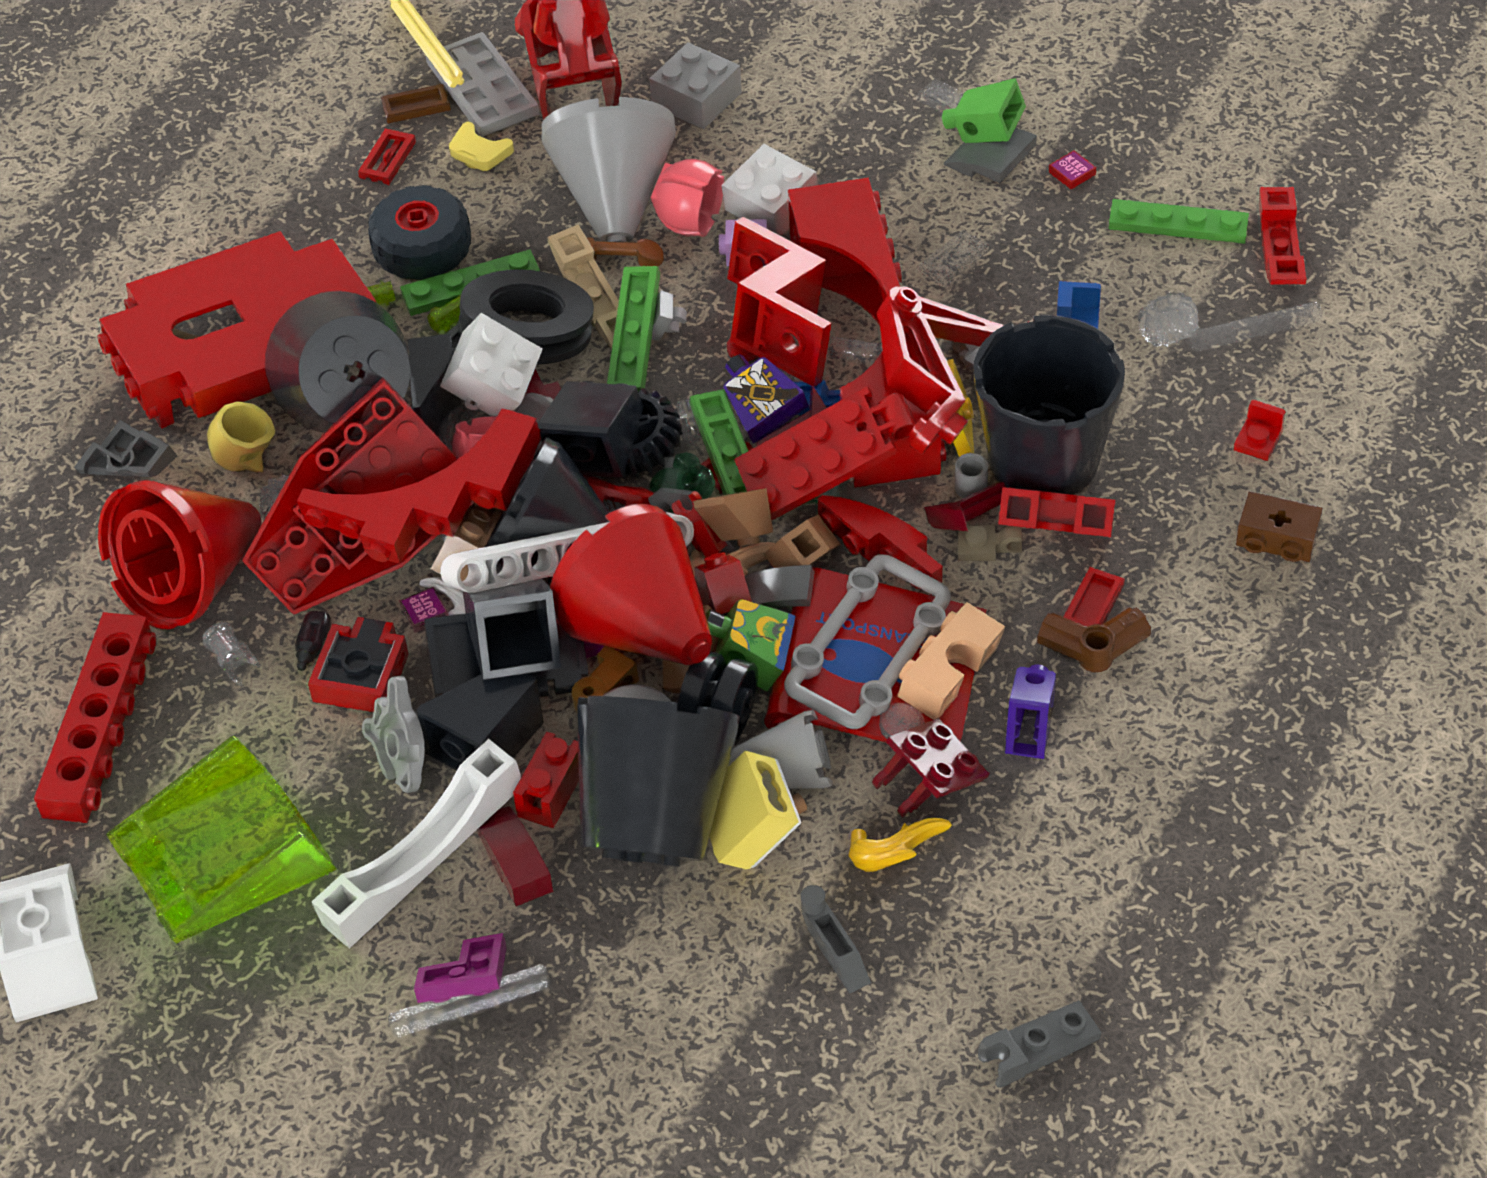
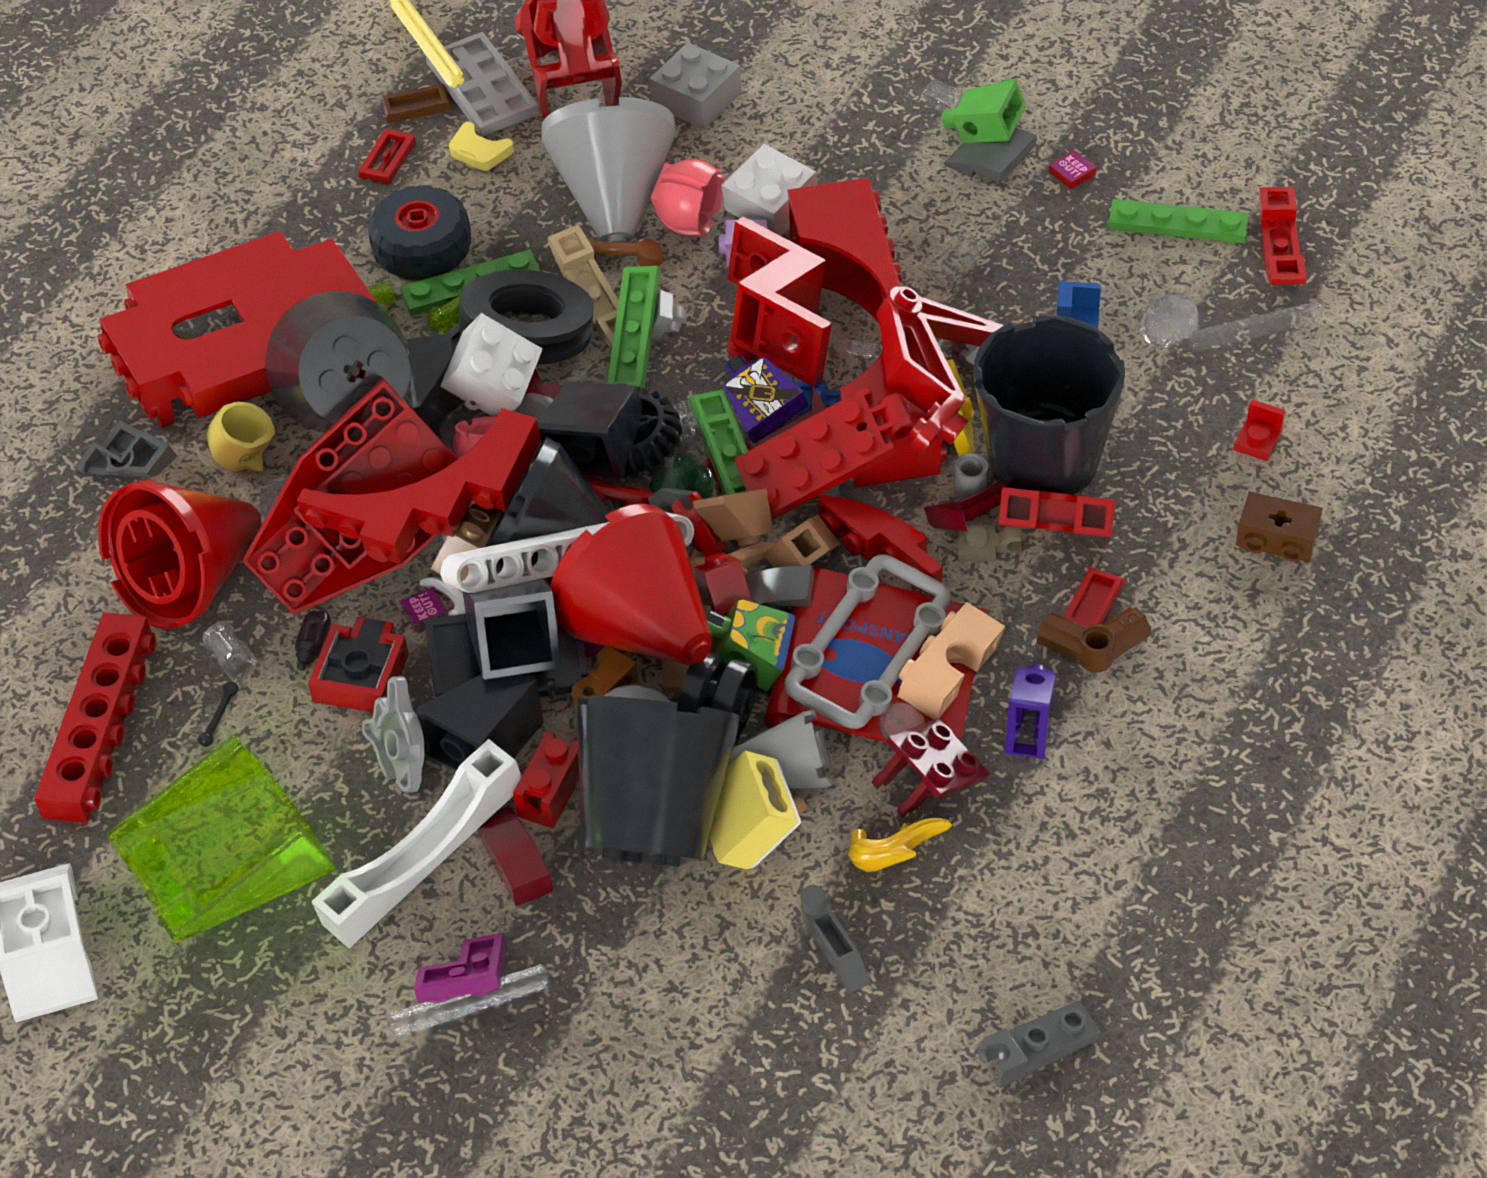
(206, 739): none -> black hinge

